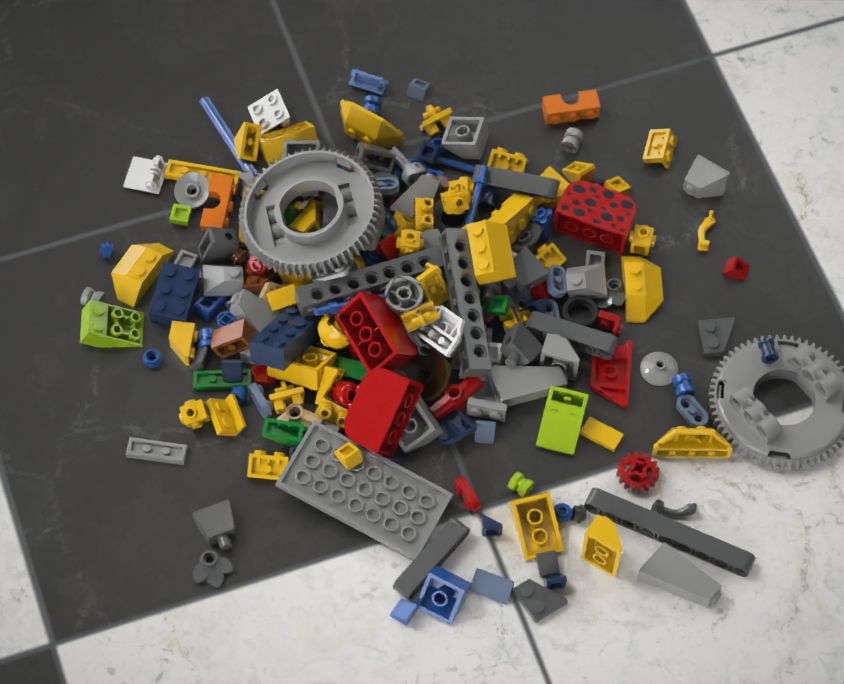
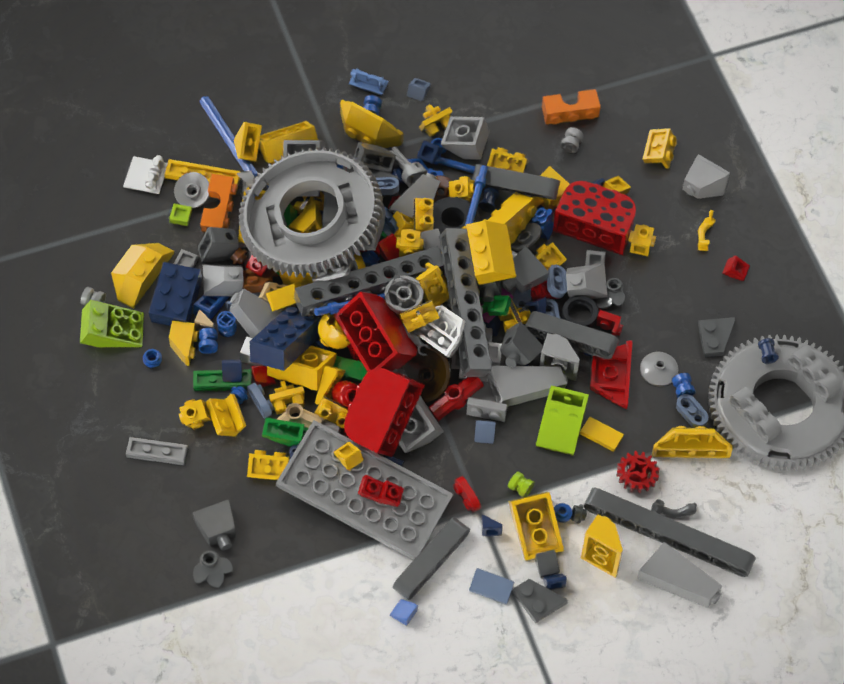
(106, 249): blue plate -> none
(200, 360): dark grey slope -> none
(202, 321): none -> tan slope
(232, 338): dark orange brick -> none
(270, 112): white hinge -> none
(381, 492): none -> red slope
(443, 594): blue slope -> none
(455, 200): yellow brick -> none
(455, 428): dark blue slope -> none
(579, 172): yellow slope -> none
(641, 288): yellow wedge -> none

